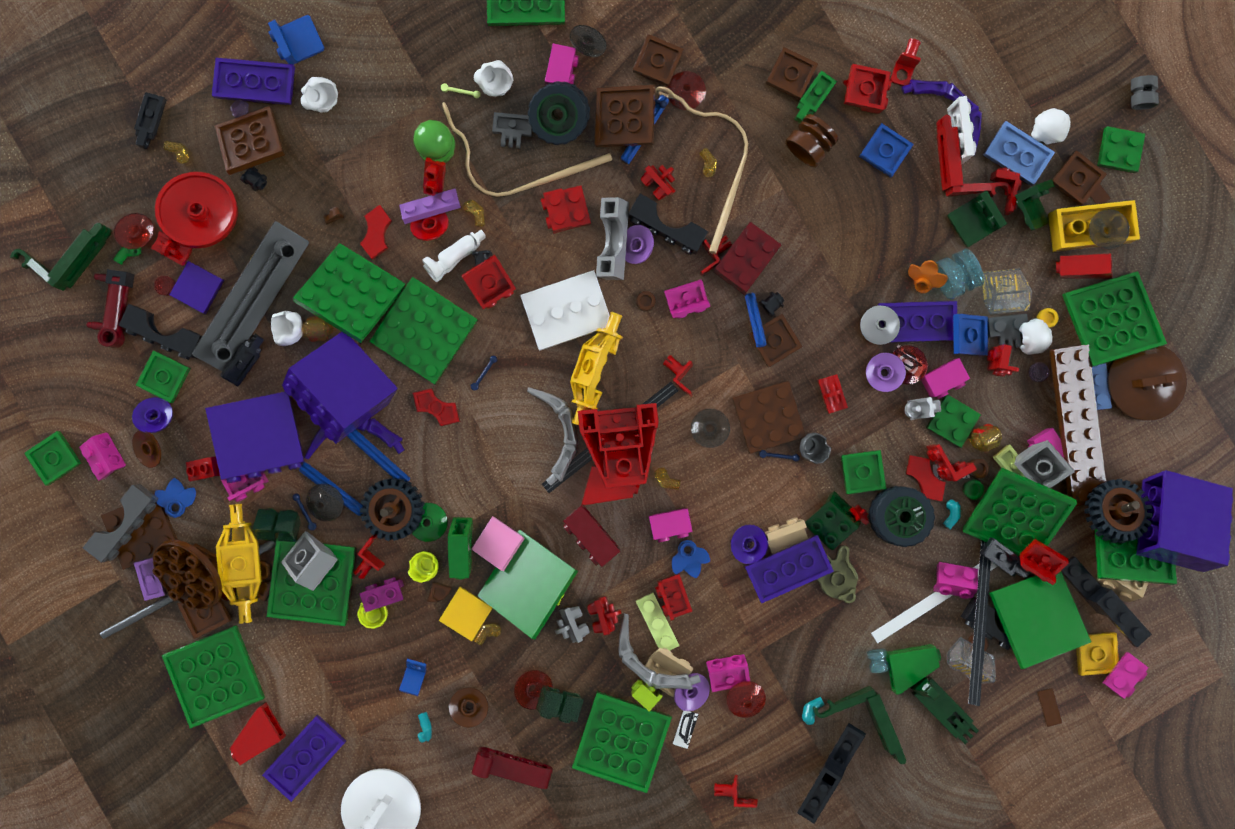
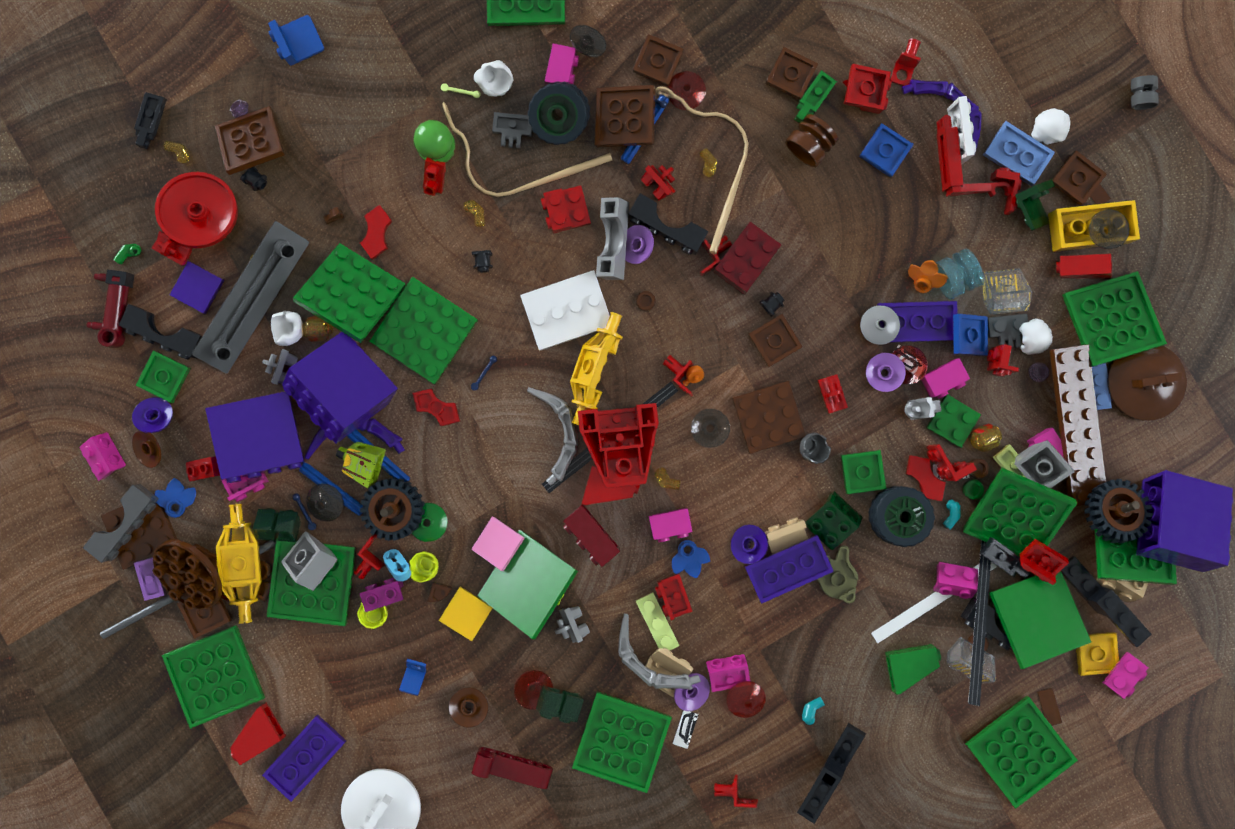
(52, 458): green plate -> none
(73, 261): dark green hinge -> none
(129, 226): clear red dish -> none
(164, 285): clear red tile -> none
(243, 360): black hinge -> none
(253, 81): dark purple plate -> none
(284, 358): none -> light grey hips
(319, 94): white hair -> none
(362, 462): none -> lime torso
(394, 566): none -> medium azure beam
(426, 727): teal arm -> none
(429, 206): medium lavender plate -> none
(430, 227): red dish -> none
(452, 255): white piece -> none
(460, 547): green slope -> none
(486, 631): clear yellow arm -> none
(489, 282): red plate -> none
(606, 613): red hips -> none
(645, 694): lime brick -> none
(687, 299): dark pink bracket -> none
(693, 375): none -> orange piece
(755, 320): blue axle -> none
(763, 454): dark blue hinge -> none
(860, 514): red piece -> none
(878, 660): clear light blue wheel -> none
(878, 715): dark green hinge -> none
(943, 708): dark green hinge -> none
(976, 219): dark green bracket -> none
(1021, 752): none -> green plate
(1049, 316): yellow tile -> none
(1121, 149): green plate -> none

